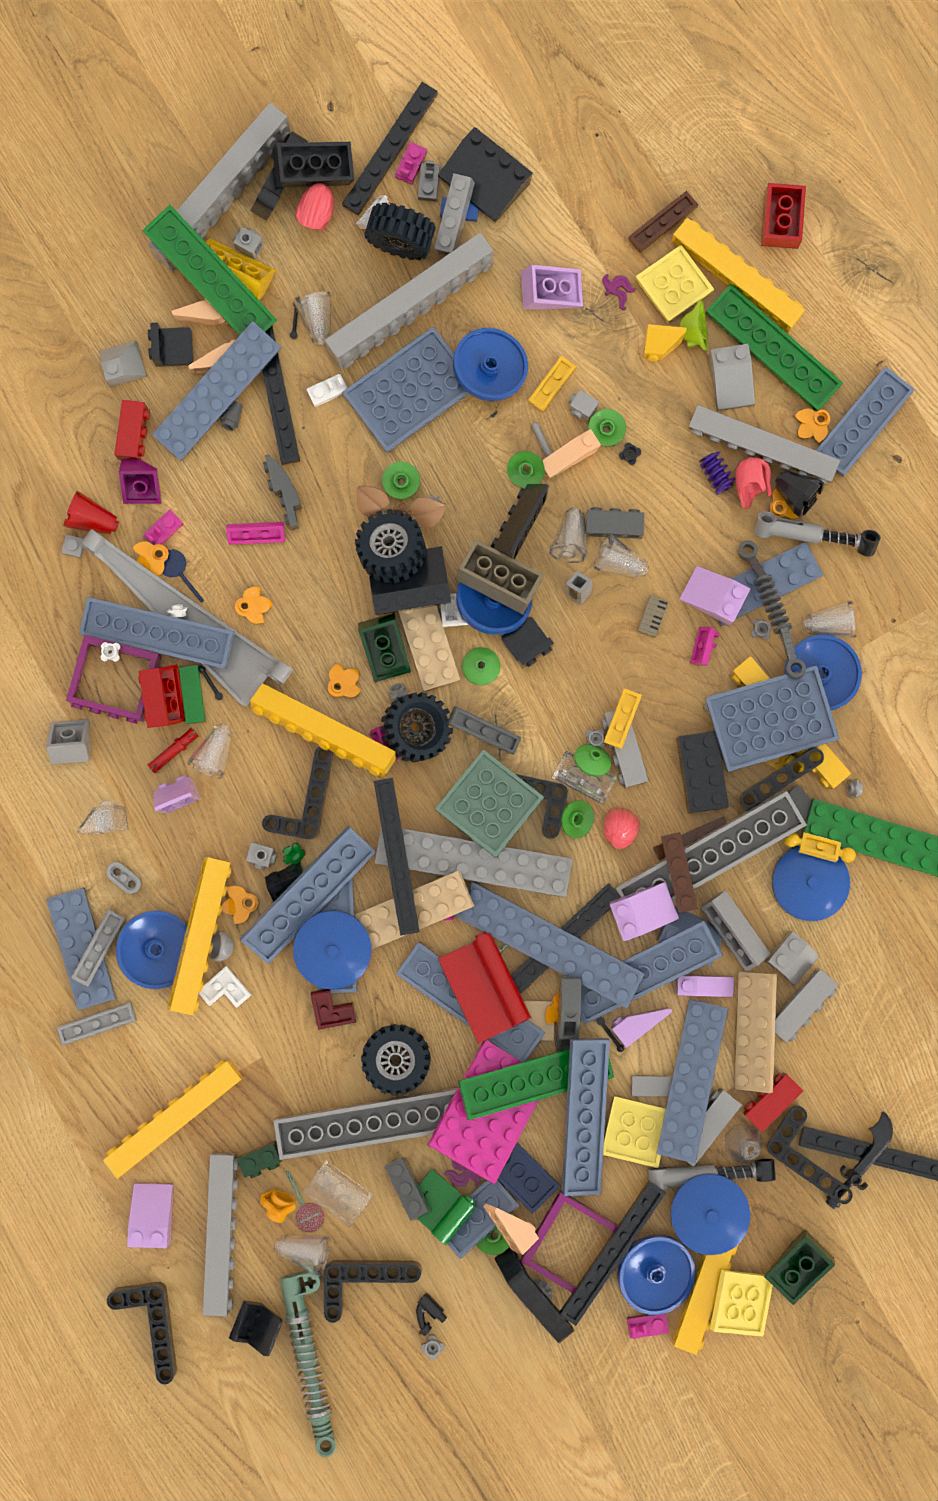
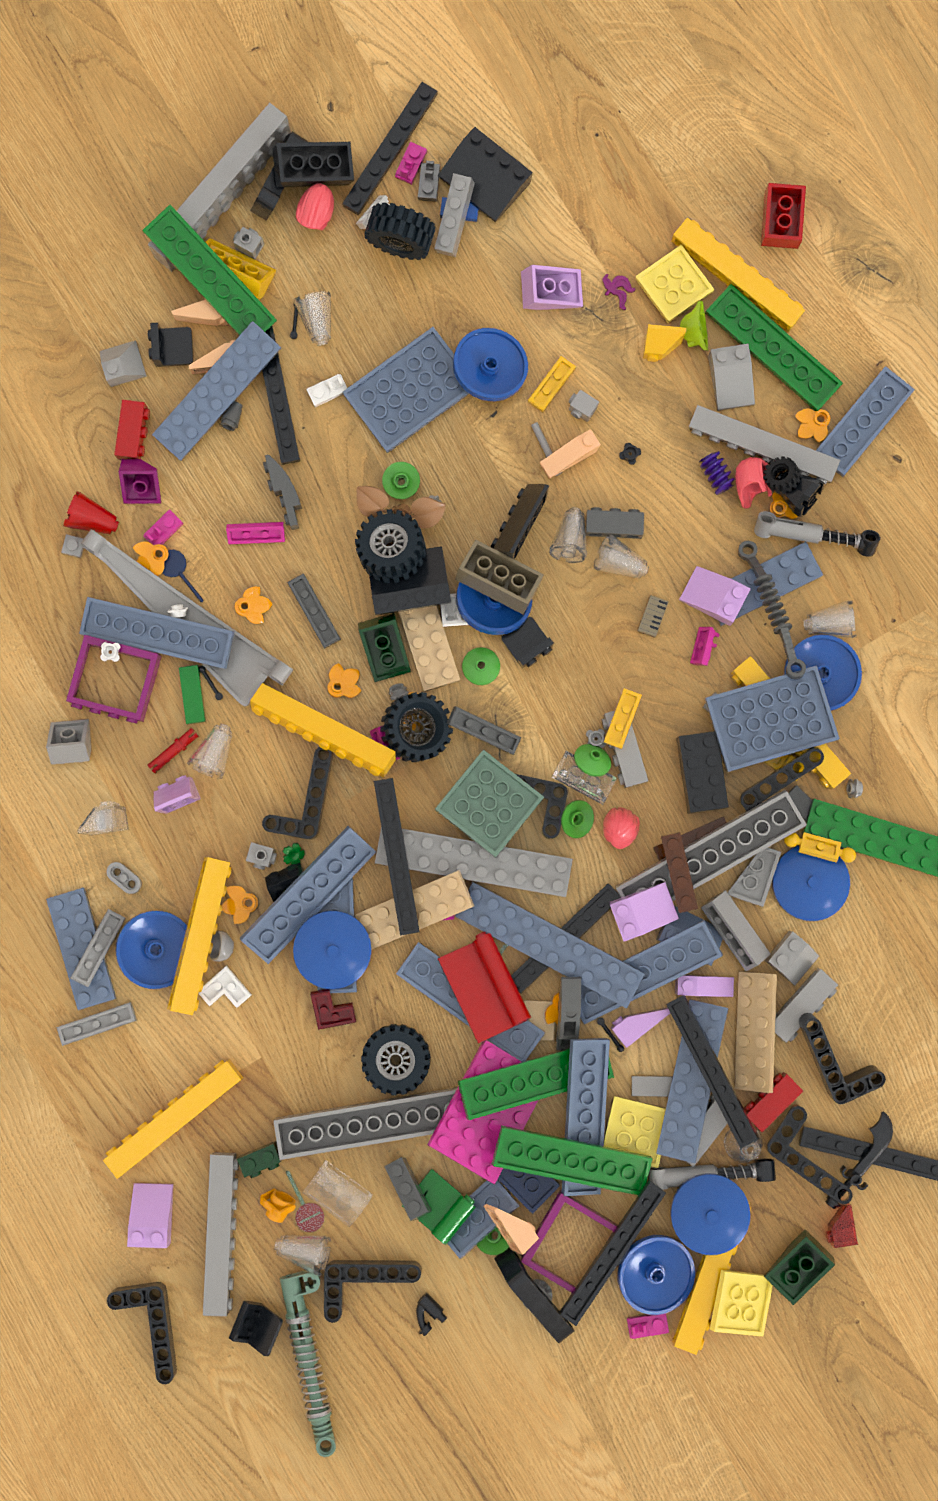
(162, 696): red slope -> none
(314, 611): none -> dark grey tile
(410, 301): light grey brick -> none
(426, 1347): light grey plate -> none
(463, 1179): magenta piece -> none
(521, 476): bright green dish -> none
(571, 1160): none -> green plate
(578, 587): light grey brick -> none
(611, 419): bright green dish -> none
(663, 221): reddish brown plate -> none
(712, 1072): none -> black plate
(756, 878): none -> light grey wing
(761, 624): light grey plate -> none
(778, 466): none -> black tyre
(830, 1066): none -> black beam
(842, 1228): none -> clear red slope

